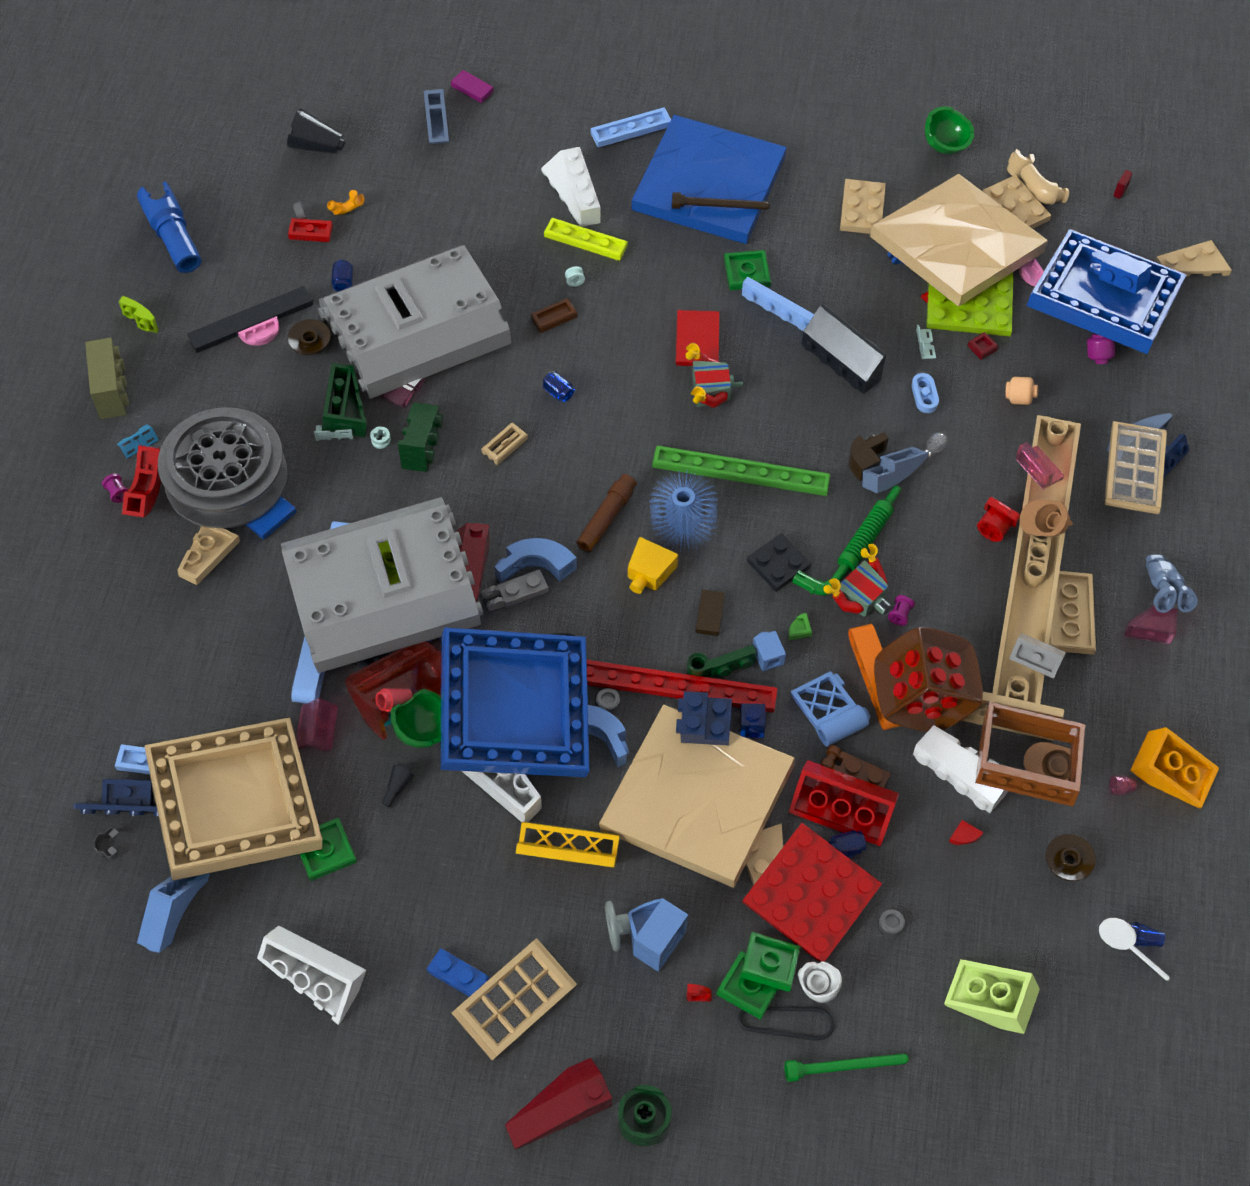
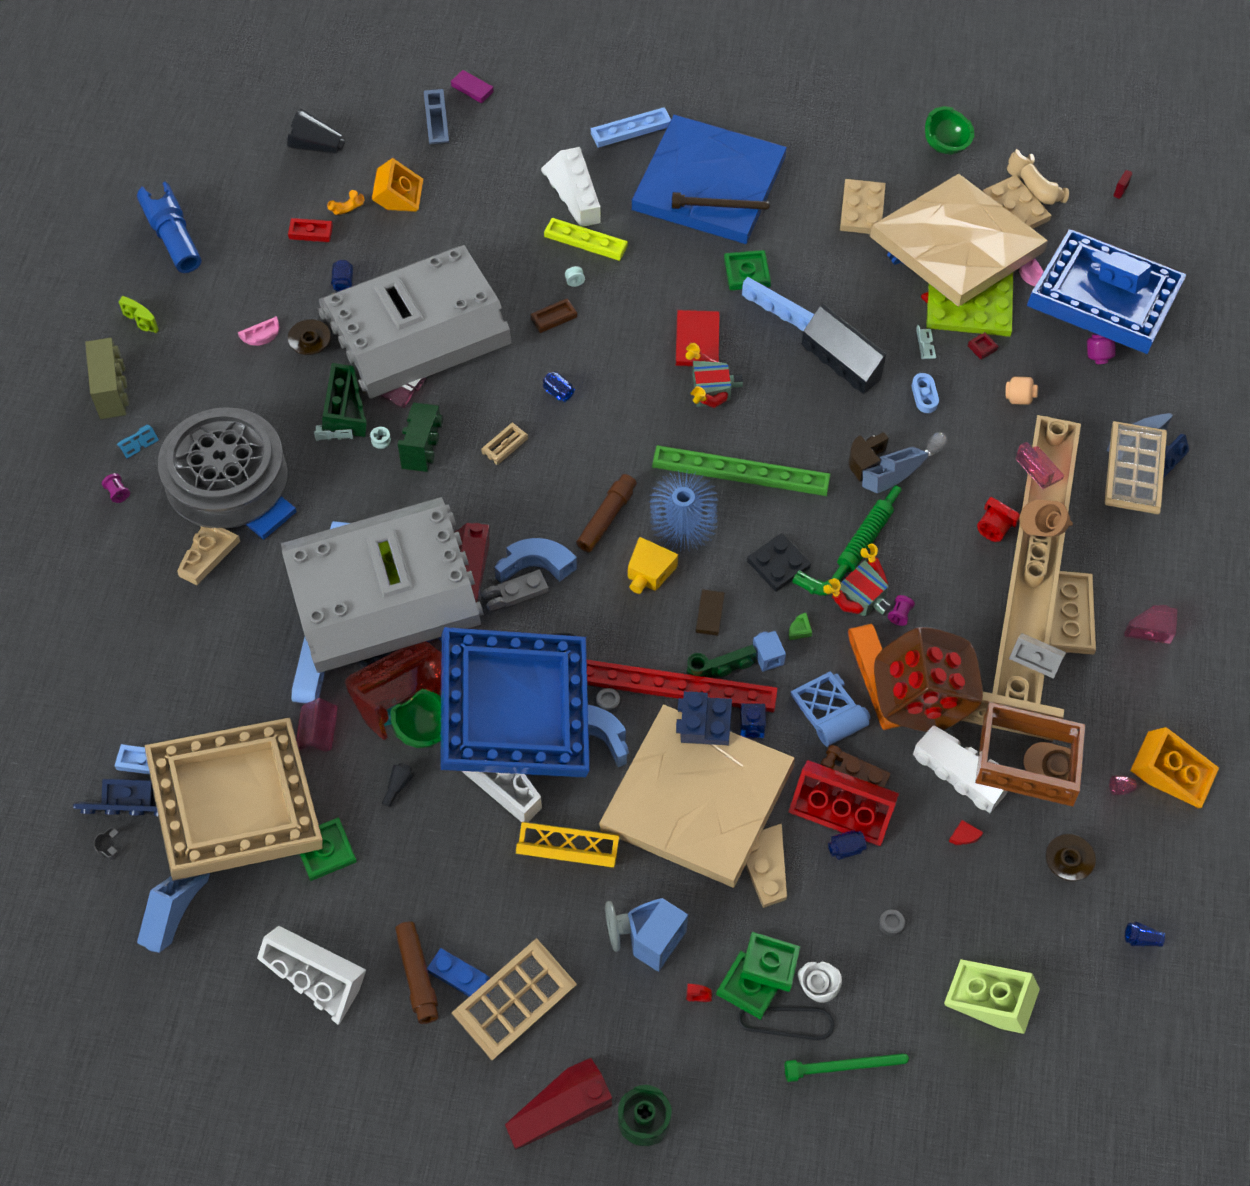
(146, 483): red arch -> none
(230, 326): black tile -> none
(299, 210): flat silver tile -> none
(390, 697): coral cone -> none
(397, 187): none -> light orange slope
(422, 994): none -> reddish brown piece
(811, 893): red plate -> none
(1122, 936): white piece -> none
(1171, 586): sand blue piece -> none
(1196, 259): tan wing -> none

